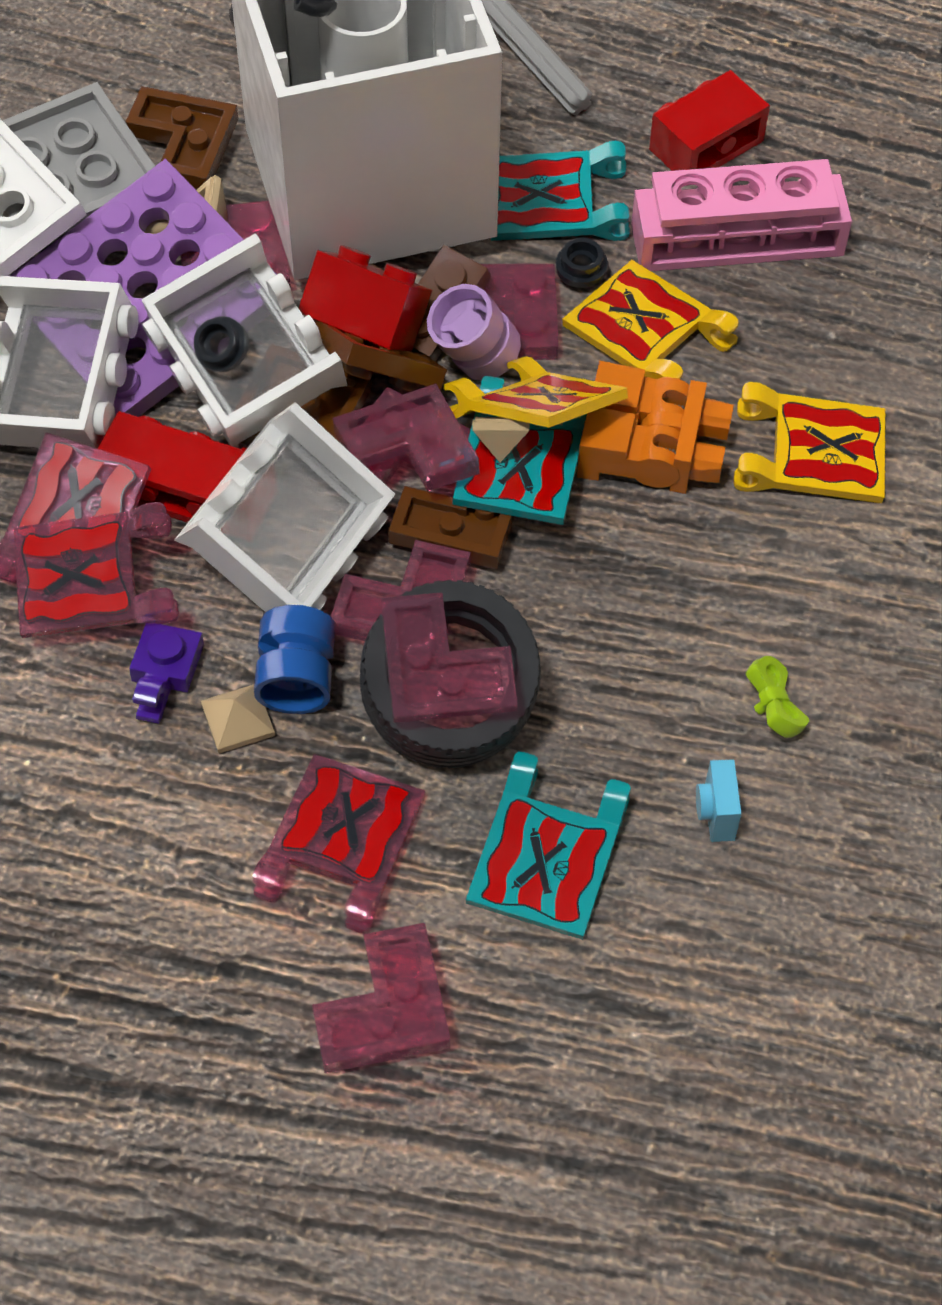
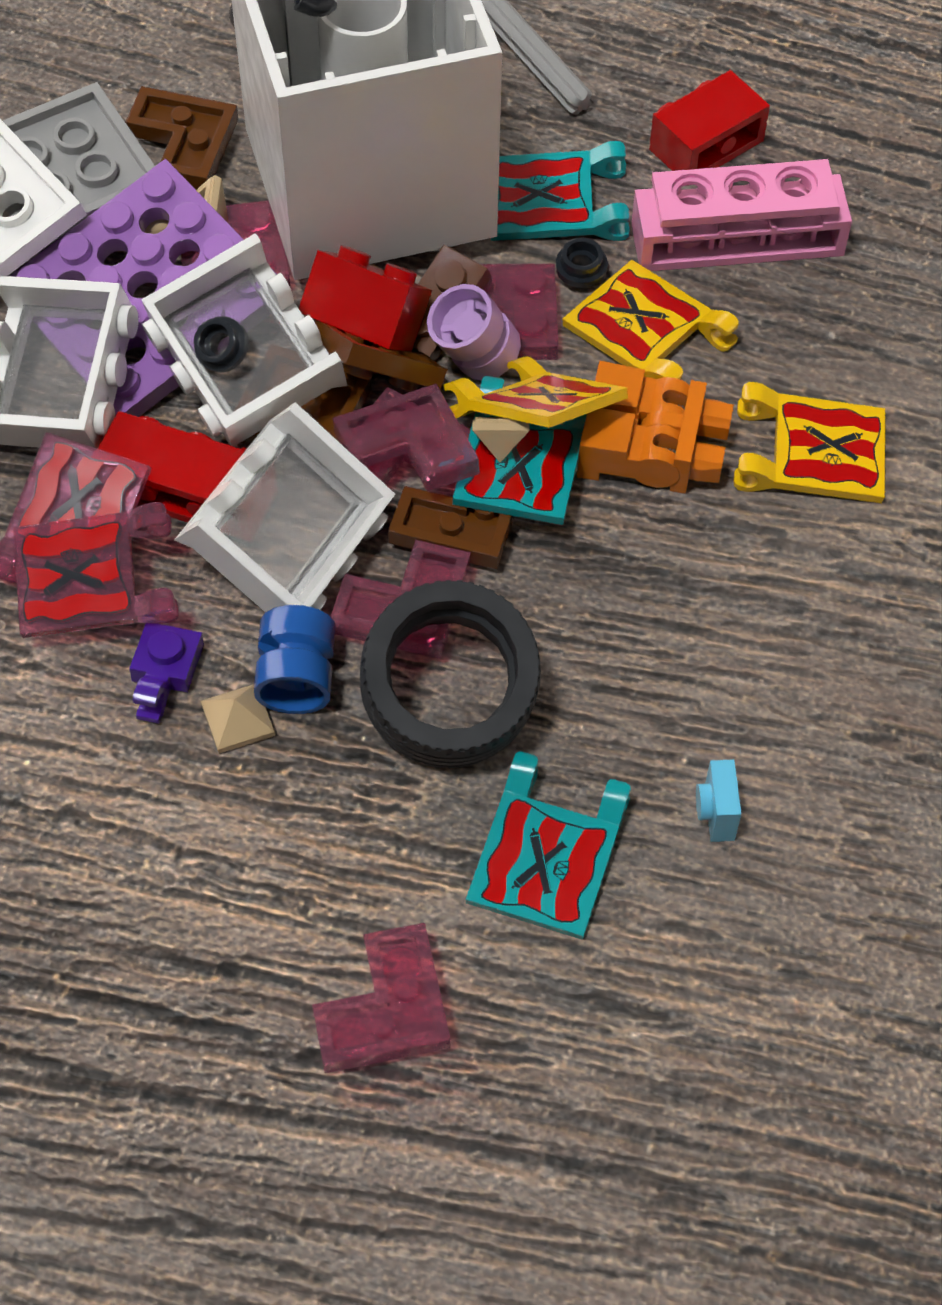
(345, 829): flag -> none
(428, 678): clear pink plate -> none
(770, 680): lime piece -> none

